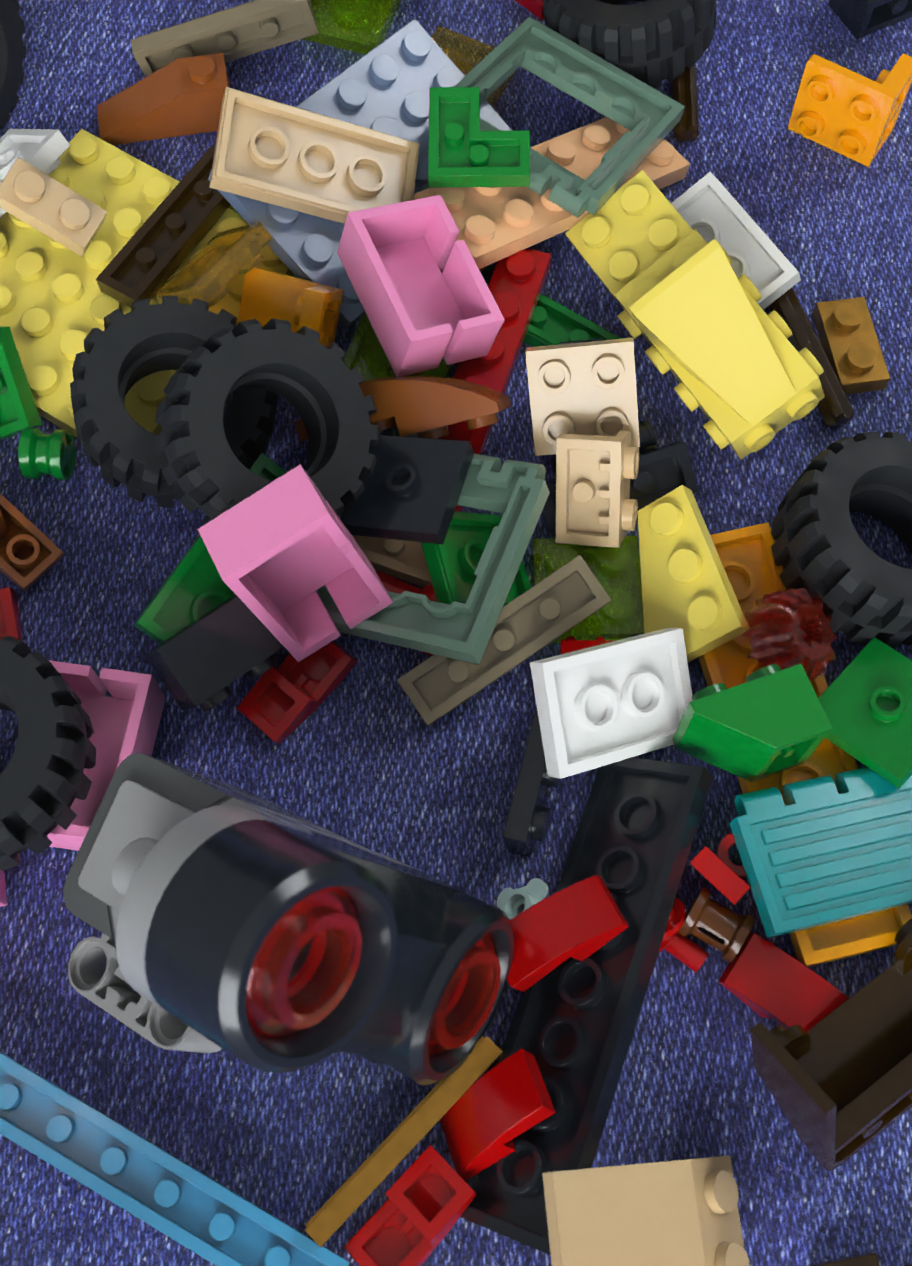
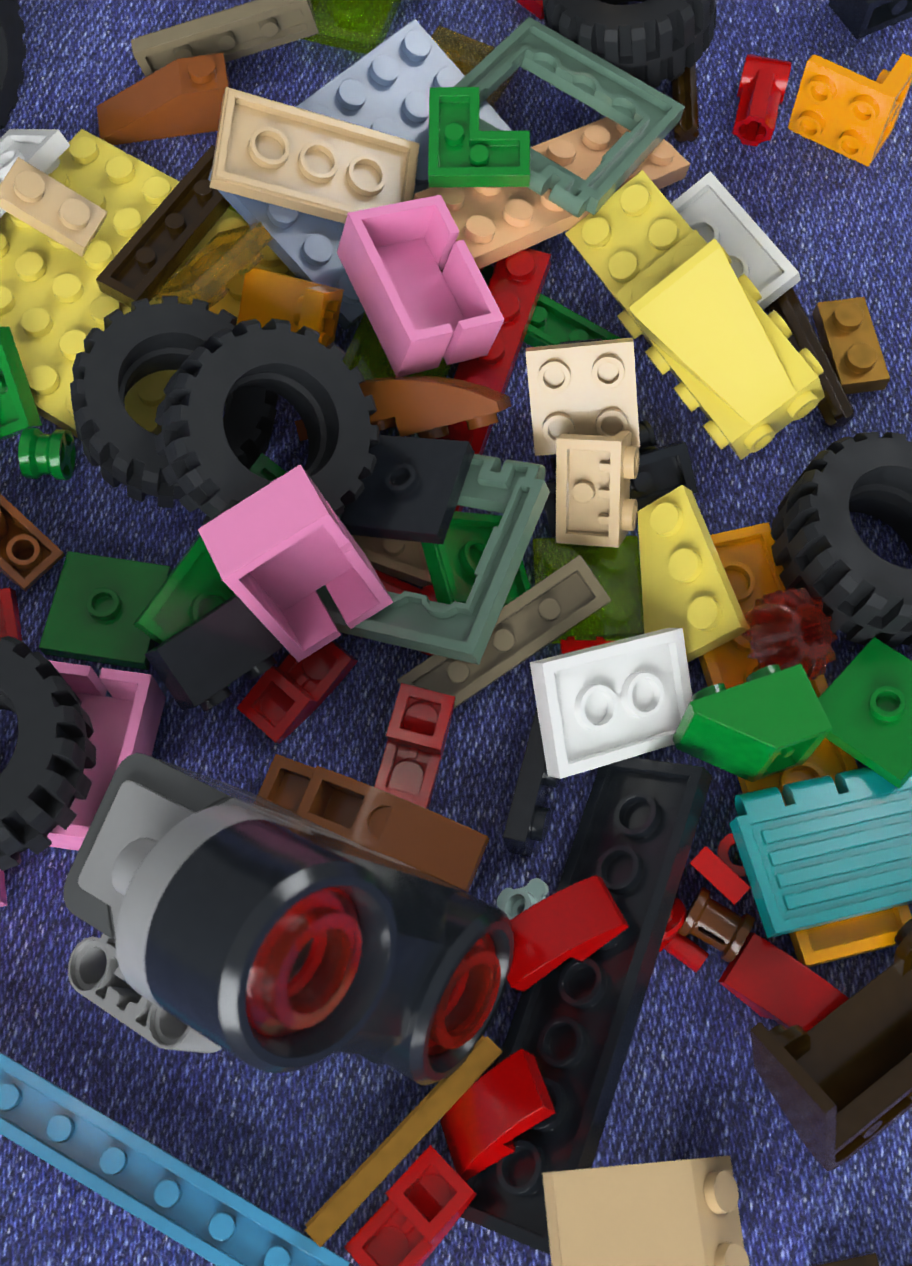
(97, 609): none -> green plate
(377, 820): none -> dark orange slope
(415, 744): none -> red slope
(760, 94): none -> red piece

